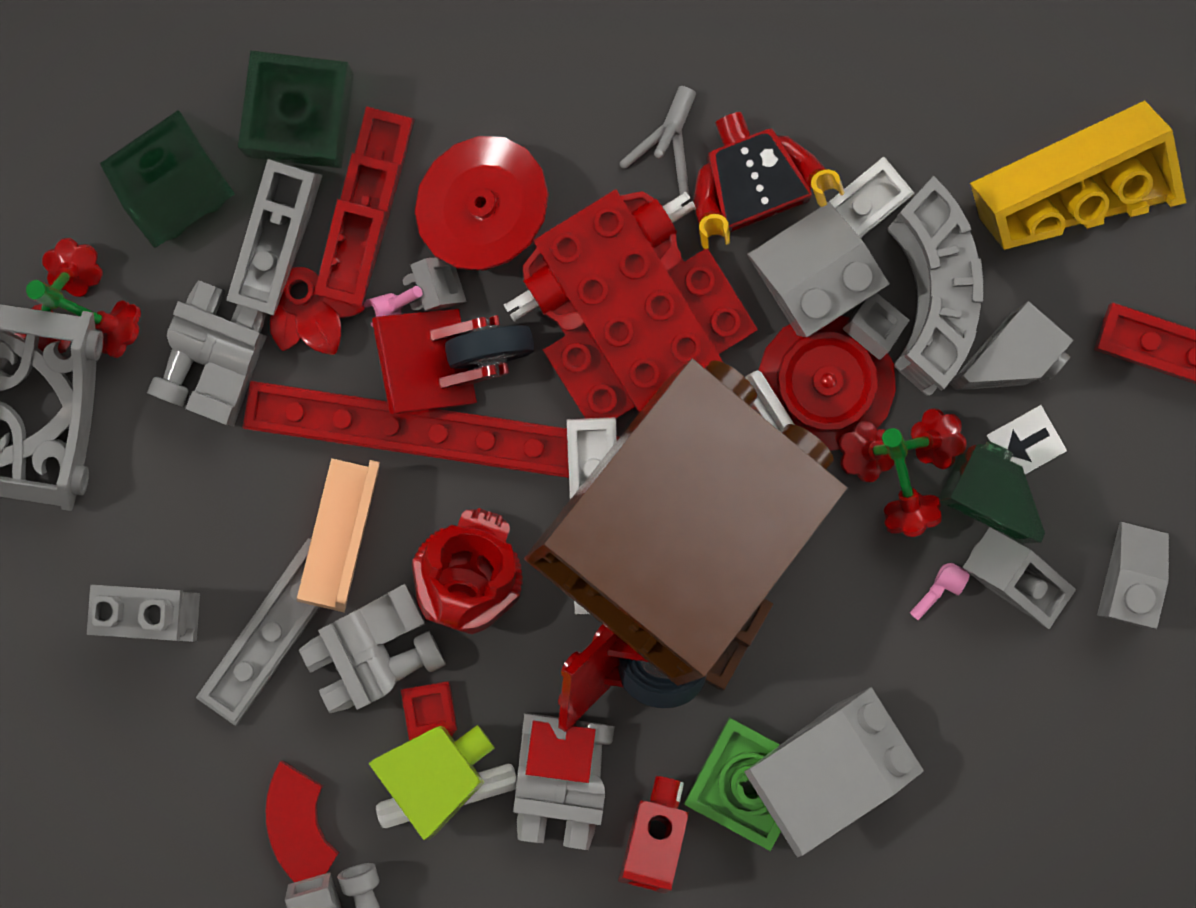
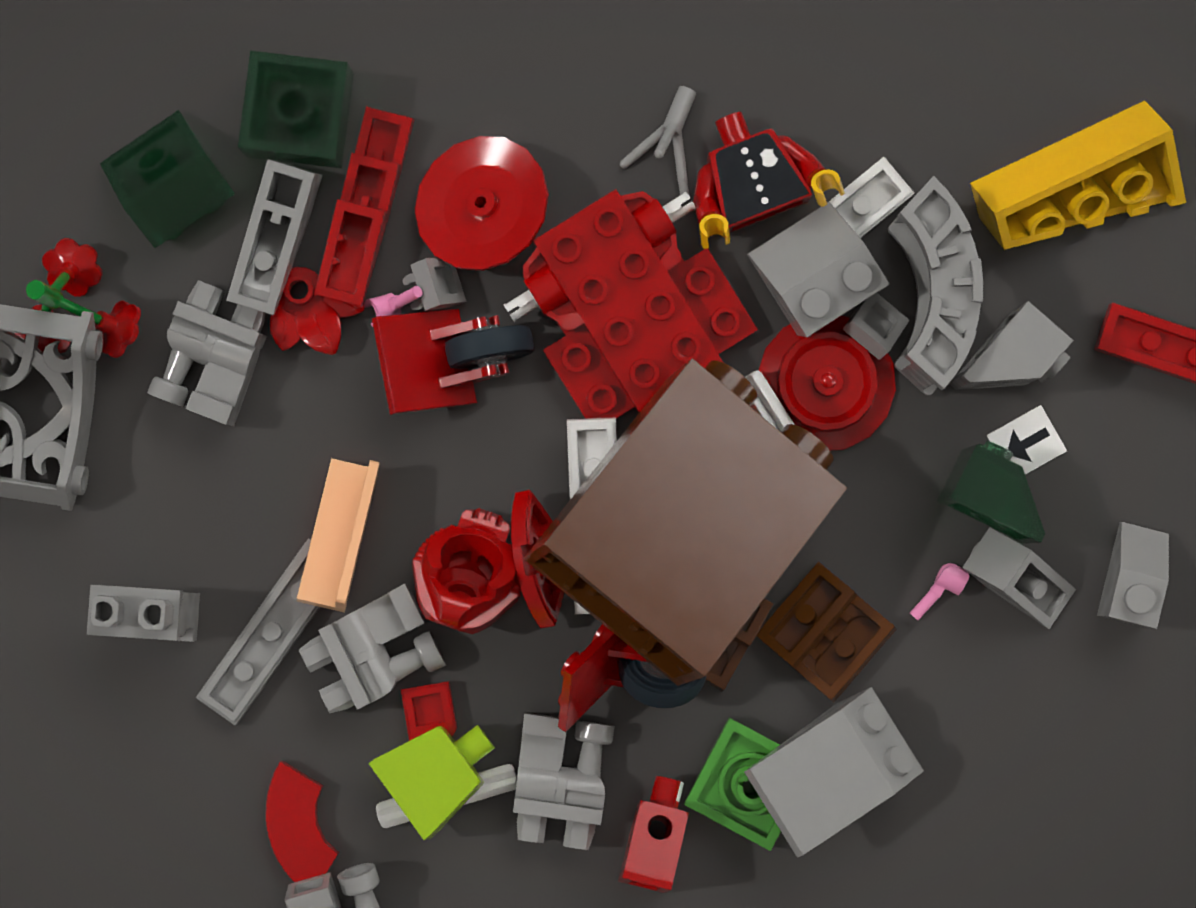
(420, 433): red tile -> none
(528, 524): none -> red tile
(560, 758): red sticker -> none
(826, 632): none -> reddish brown slope
(875, 451): red plant -> none

